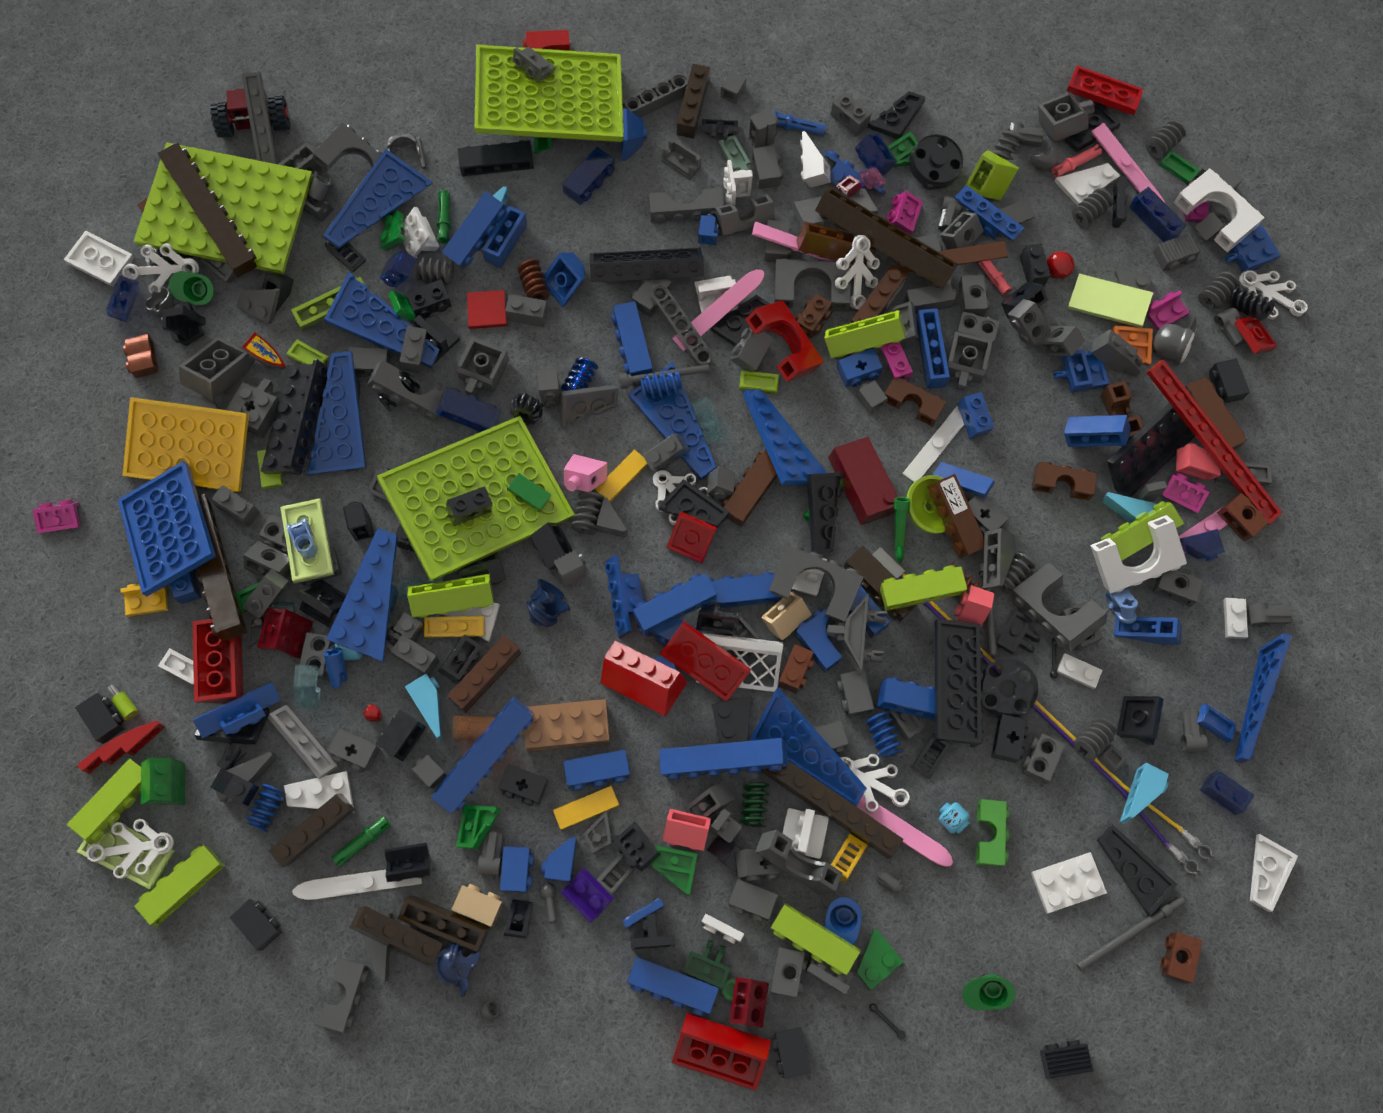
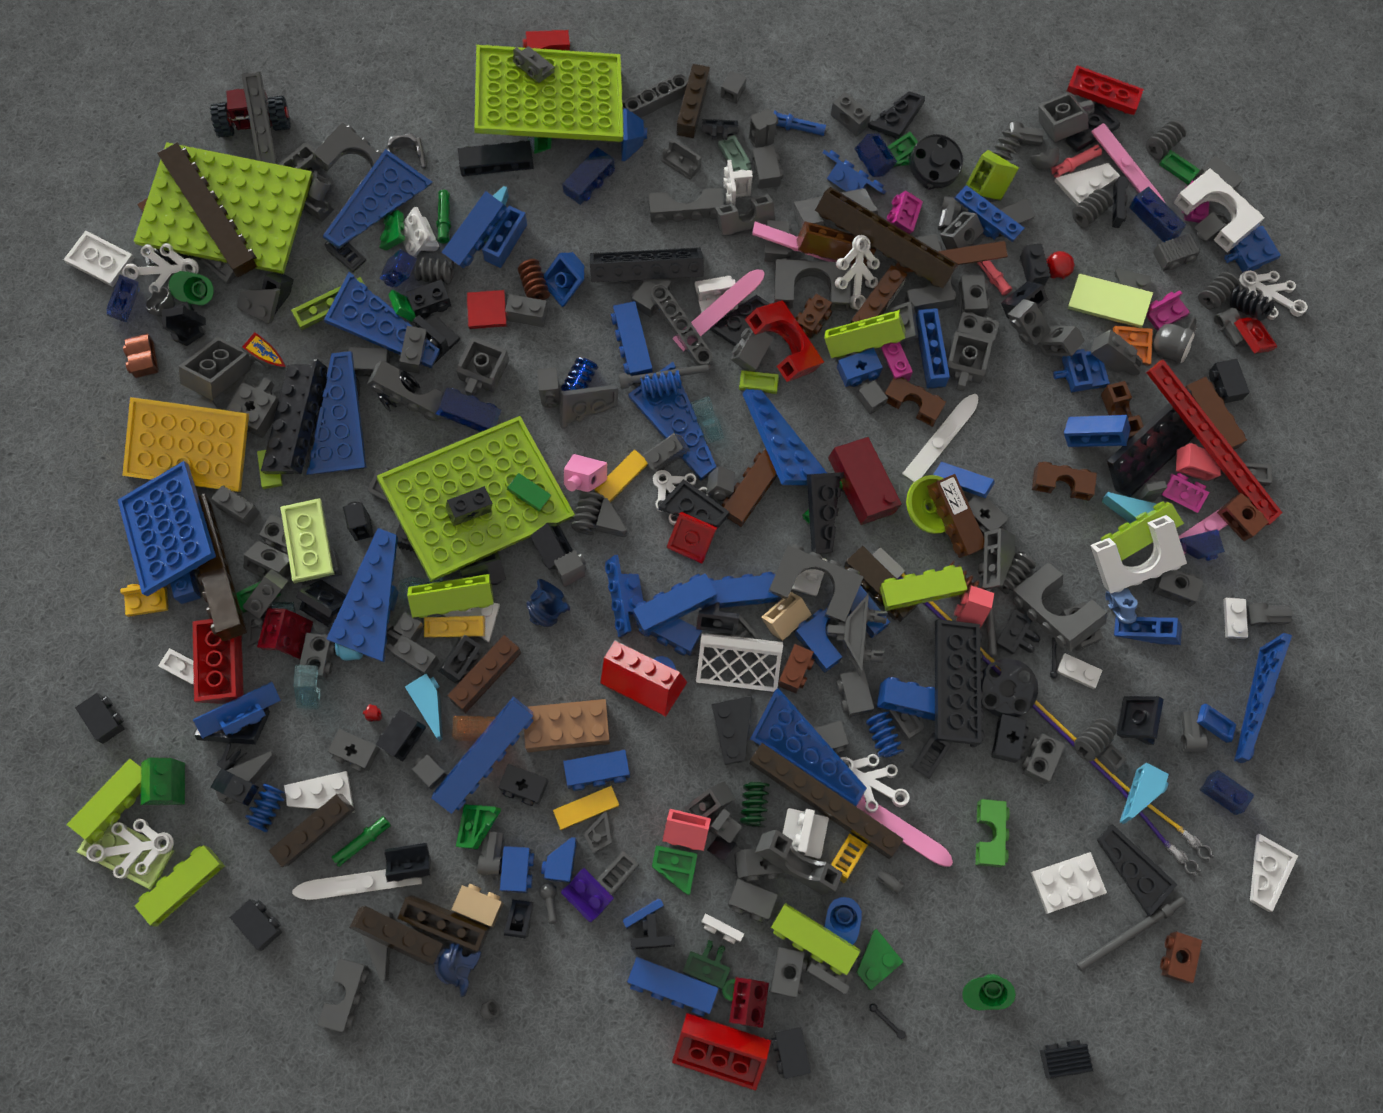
(56, 517): dark pink bracket -> none
(123, 703): lime piece -> none
(128, 743): red slope -> none
(301, 535): medium blue piece -> none
(302, 741): light grey plate -> none
(305, 354): lime tile -> none
(335, 666): blue hinge -> none
(527, 408): black gear -> none
(636, 847): black bracket -> none
(705, 661): red plate -> none
(708, 230): blue brick -> none
(723, 758): blue brick -> none
(815, 168): white slope -> none
(849, 186): dark red tile -> none
(872, 177): clear pink plate -> none
(901, 508): green plant -> none
(954, 817): medium azure head -> none
(975, 415): blue brick -> none

